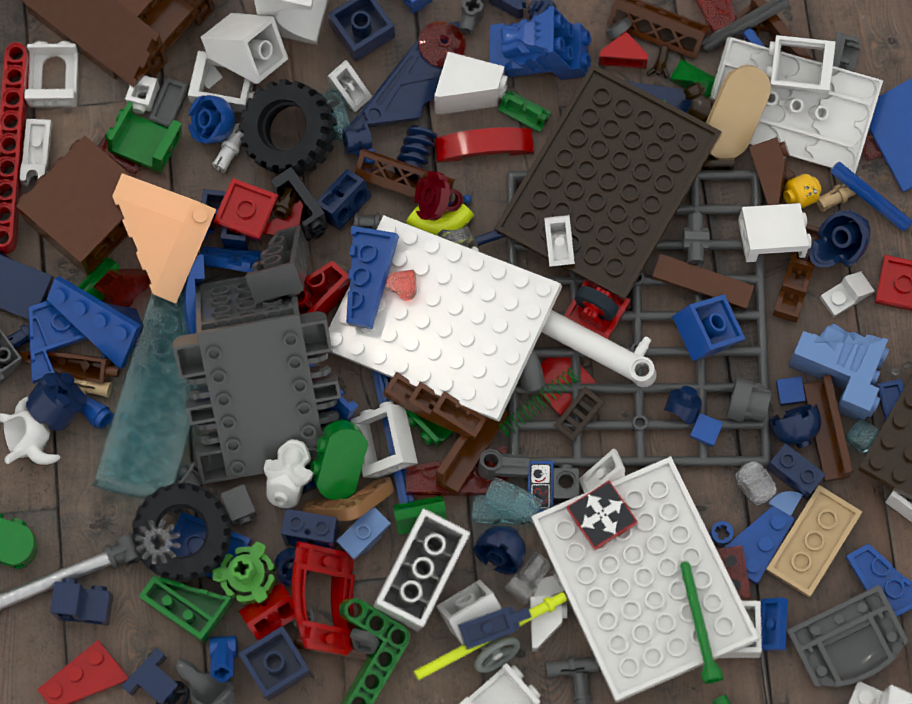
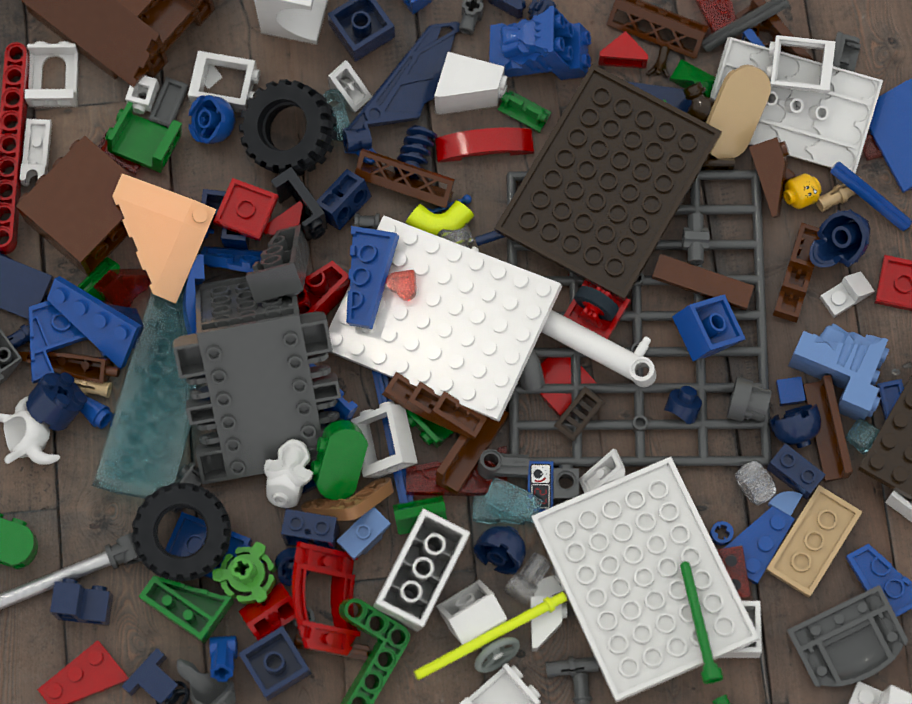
(151, 547): clear gear -> none
(229, 149): white pin -> none
(239, 506): dark grey brick -> none
(246, 45): white slope -> none
(283, 207): dark brown pin -> none
(364, 641): dark grey tile -> none
(433, 49): clear red dish -> none
(433, 196): dark red tile -> none
(492, 626): dark blue hinge -> none
(559, 240): white slope -> none
(575, 381): green piece -> none
(601, 515): tile -> none
(618, 28): dark grey tile -> none
(706, 429): blue tile -> none
(773, 230): white panel -> none
(773, 624): blue plate -> none

